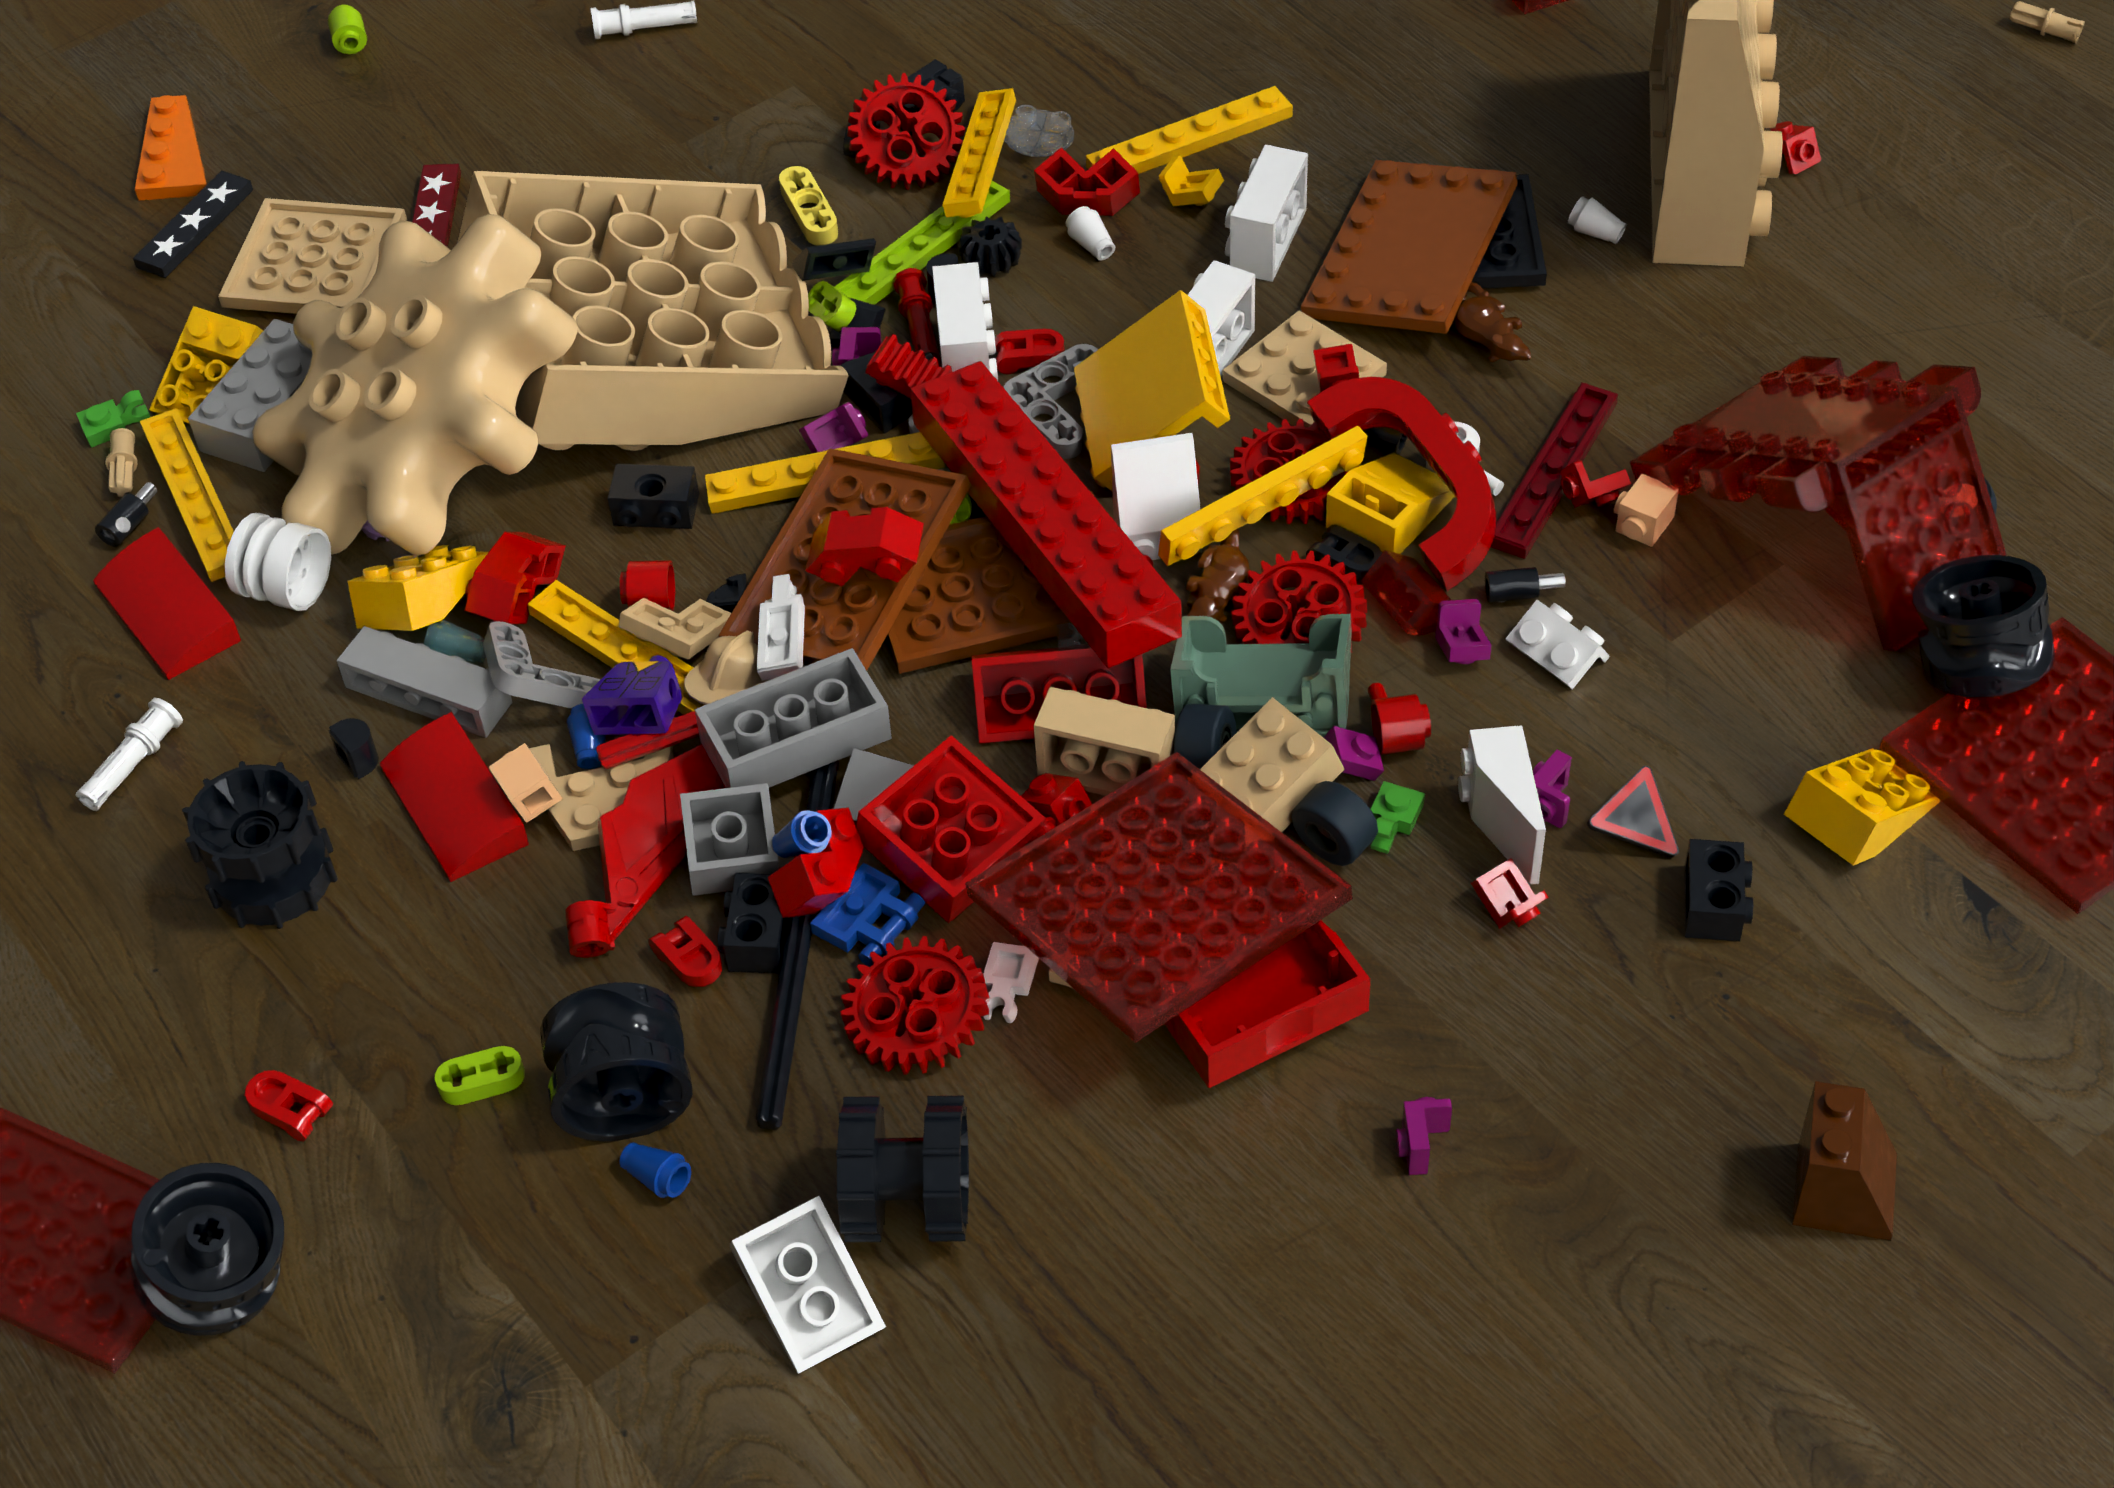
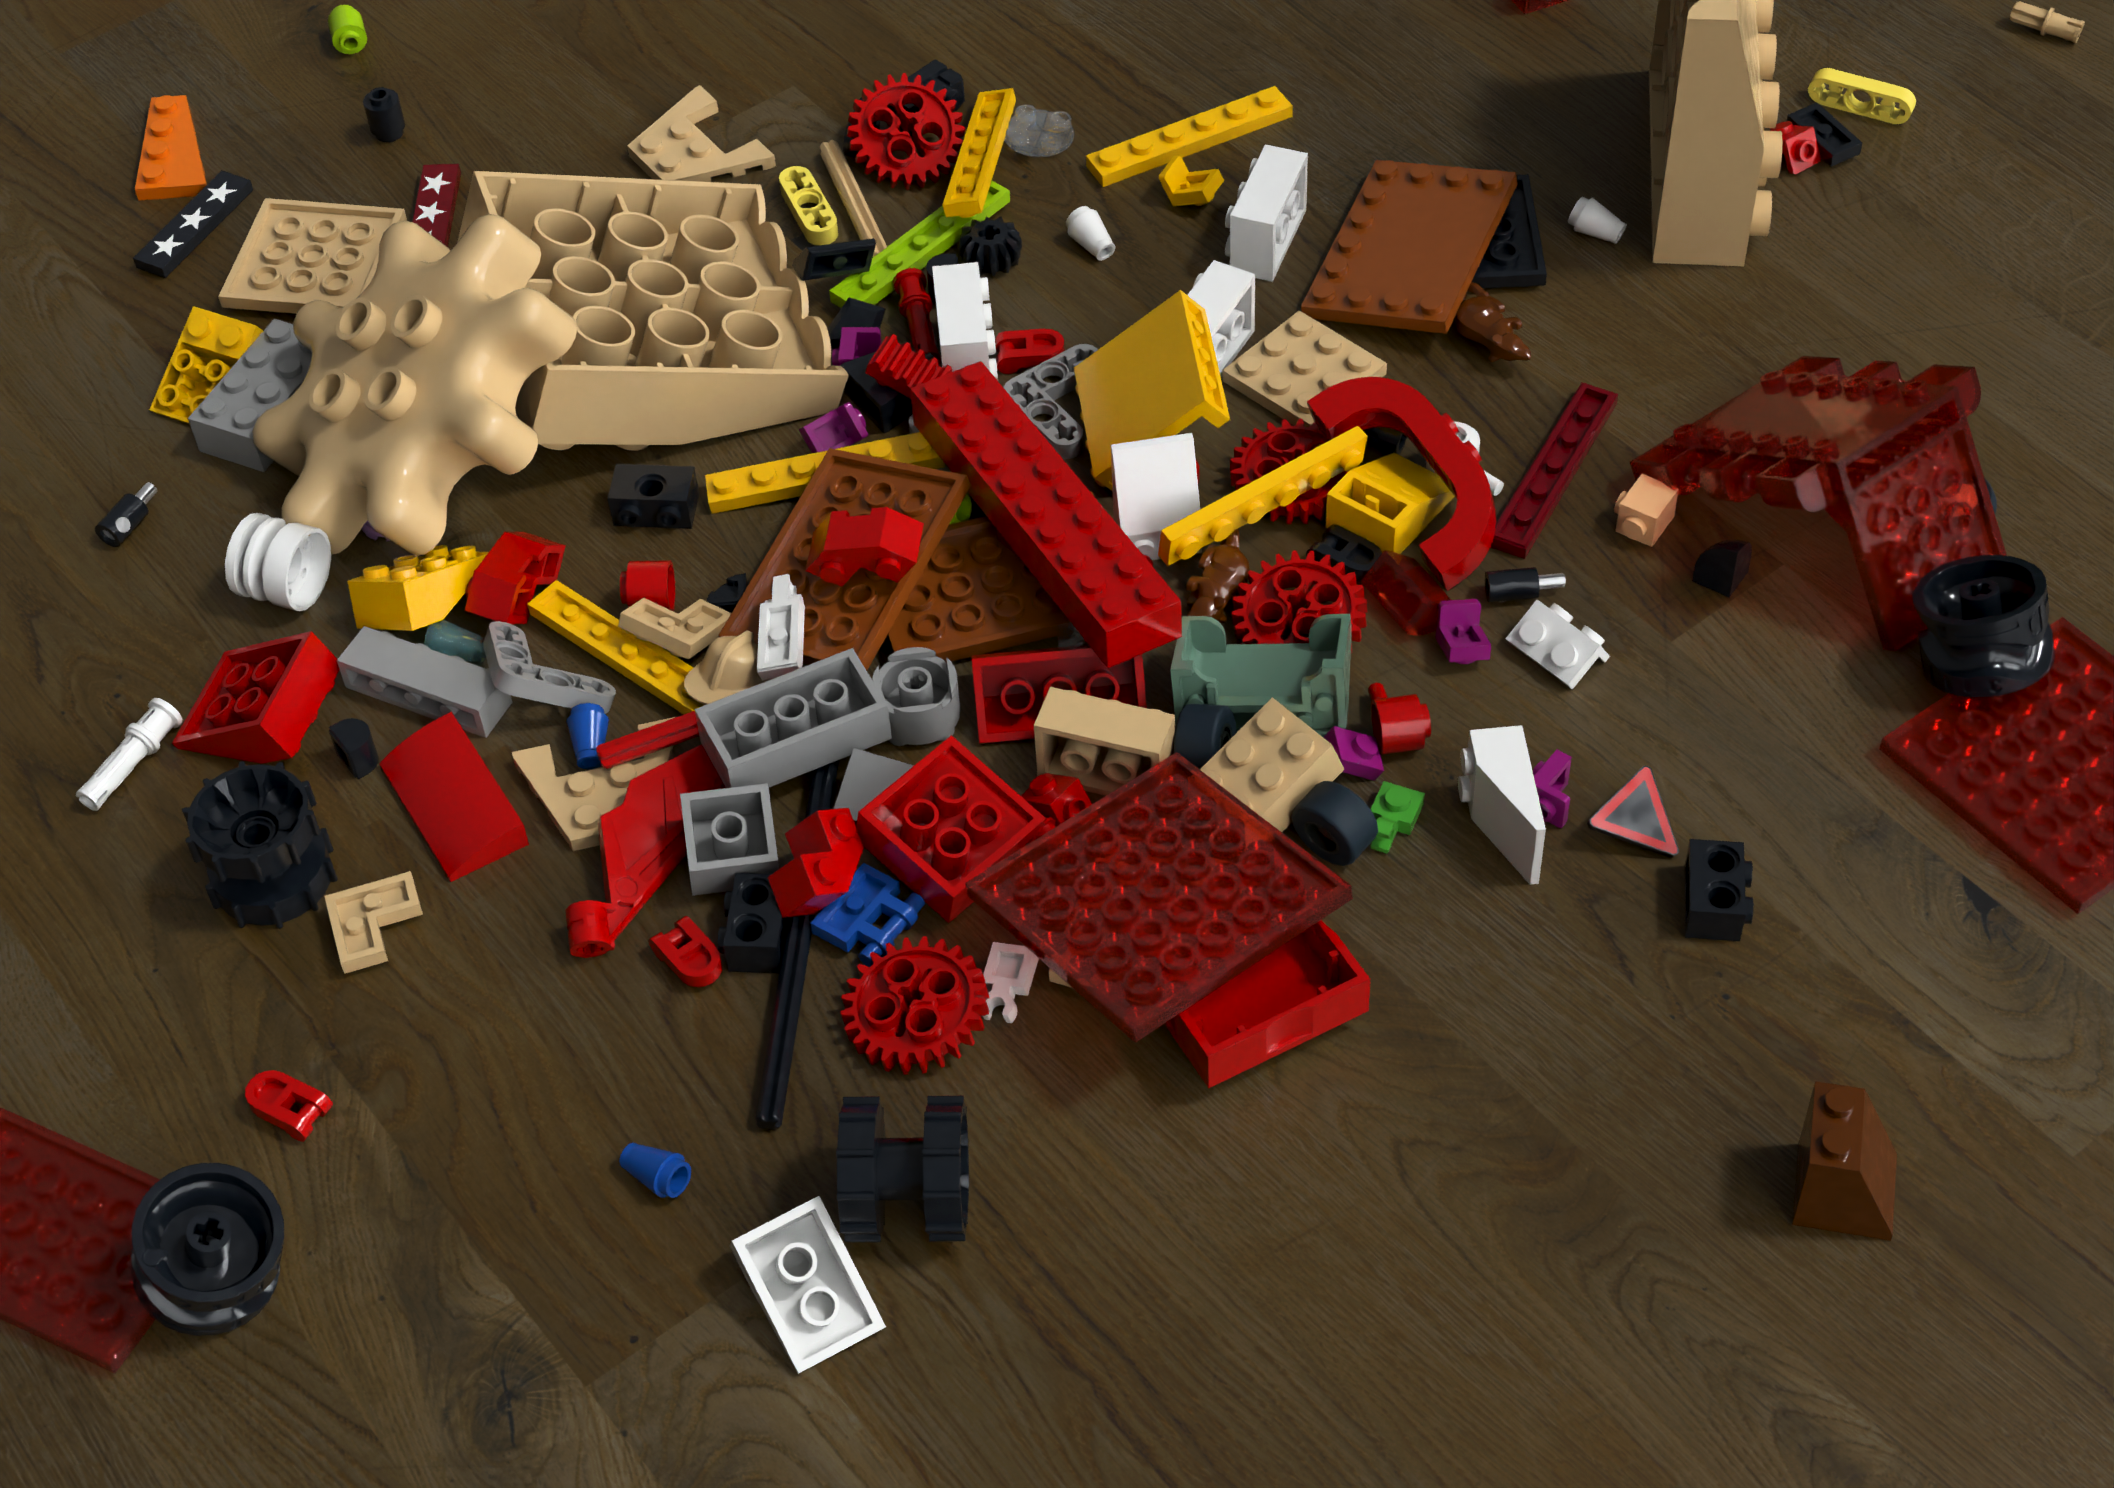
(105, 417): bright green plate -> none
(121, 461): tan axle -> none
(166, 604): red slope -> none
(190, 489): yellow plate -> none
(260, 700): none -> red slope
(360, 913): none -> tan plate
(384, 114): none -> black brick
(479, 1075): lime beam -> none
(525, 782): light nougat brick -> none
(615, 1061): black piece -> none
(625, 20): white pin -> none
(634, 698): dark purple torso -> none
(682, 152): none -> tan wing
(803, 835): blue cone -> none
(831, 305): lime beam -> none
(851, 194): none -> tan axle
(919, 696): none -> light grey brick
(1103, 187): red brick -> none
(1335, 365): red bracket -> none
(1419, 1119): magenta bracket -> none
(1508, 895): bracket -> none
(1582, 491): red bracket -> none
(1723, 566): none -> black brick
(1833, 139): none -> black plate
(1860, 804): yellow slope -> none
(1875, 89): none -> light yellow beam

